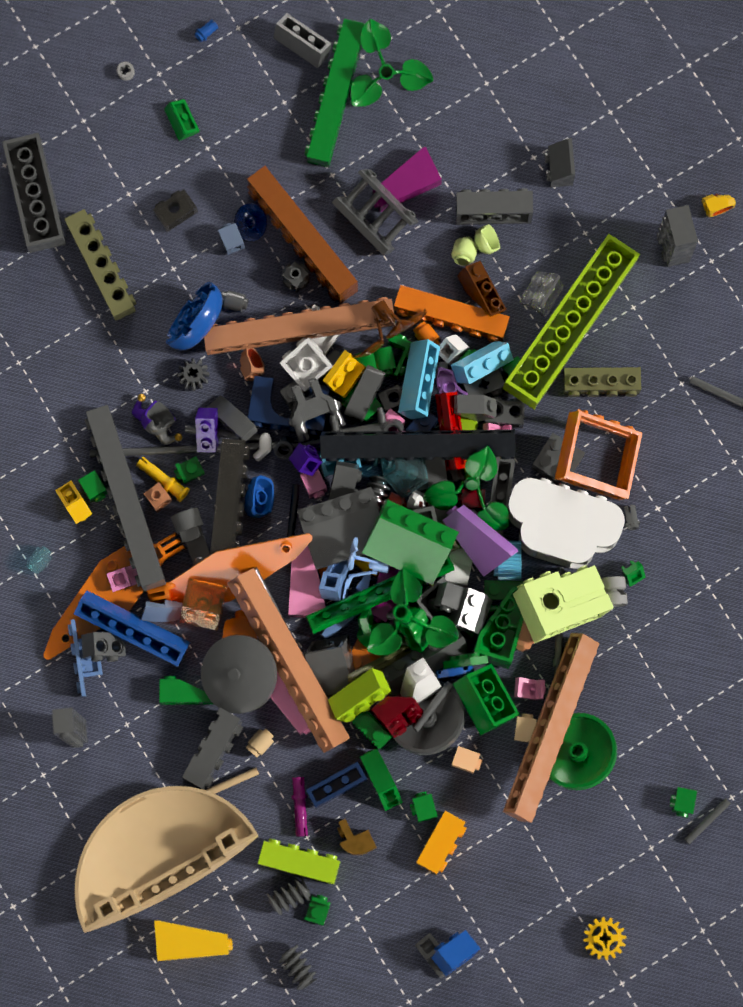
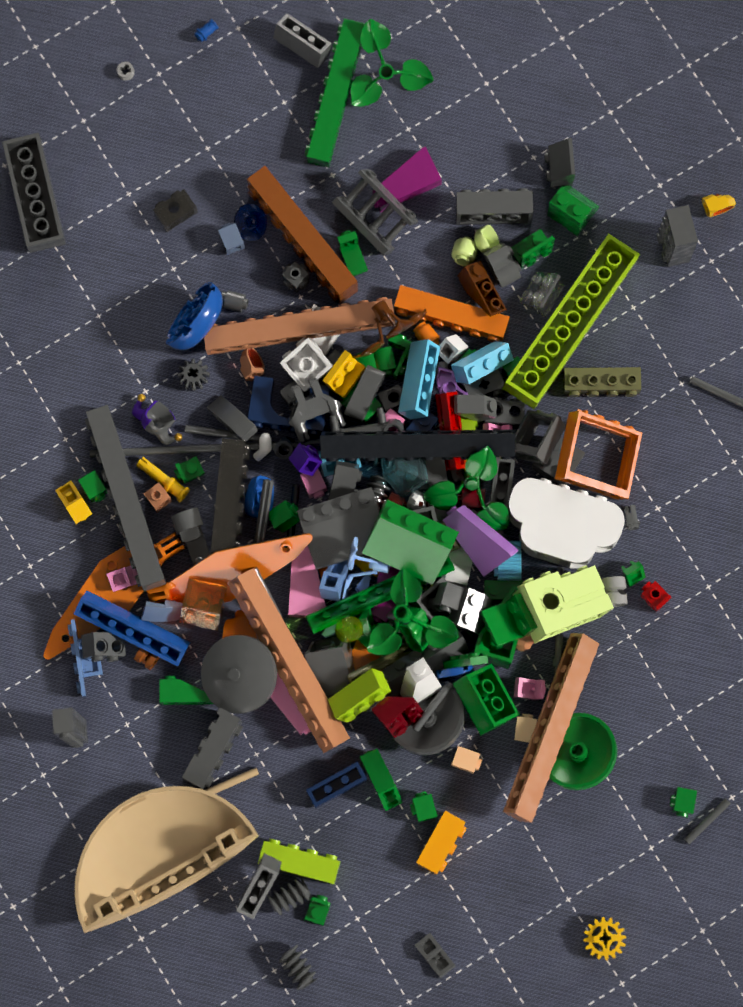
(39, 559): clear light blue brick -> none
(76, 224): olive brick -> none
(146, 658): none -> dark orange wheel
(181, 119): green slope -> none
(186, 942): yellow slope -> none
(207, 430): dark purple brick -> none
(258, 886): none -> dark grey brick
(260, 742): tan brick -> none
(263, 511): none -> dark grey axle
(284, 516): none -> green brick
(300, 806): magenta pin -> none
(348, 629): none -> clear neon green head
(351, 253): none -> green bracket
(356, 844): pearl gold brick -> none
(372, 729): green brick -> none
(455, 953): blue brick -> none
(502, 264): none -> dark grey brick
(509, 620): none -> green bracket
(526, 431): none -> dark grey window
(532, 248): none -> green bracket
(571, 209): none -> green slope
(655, 602): none -> red brick

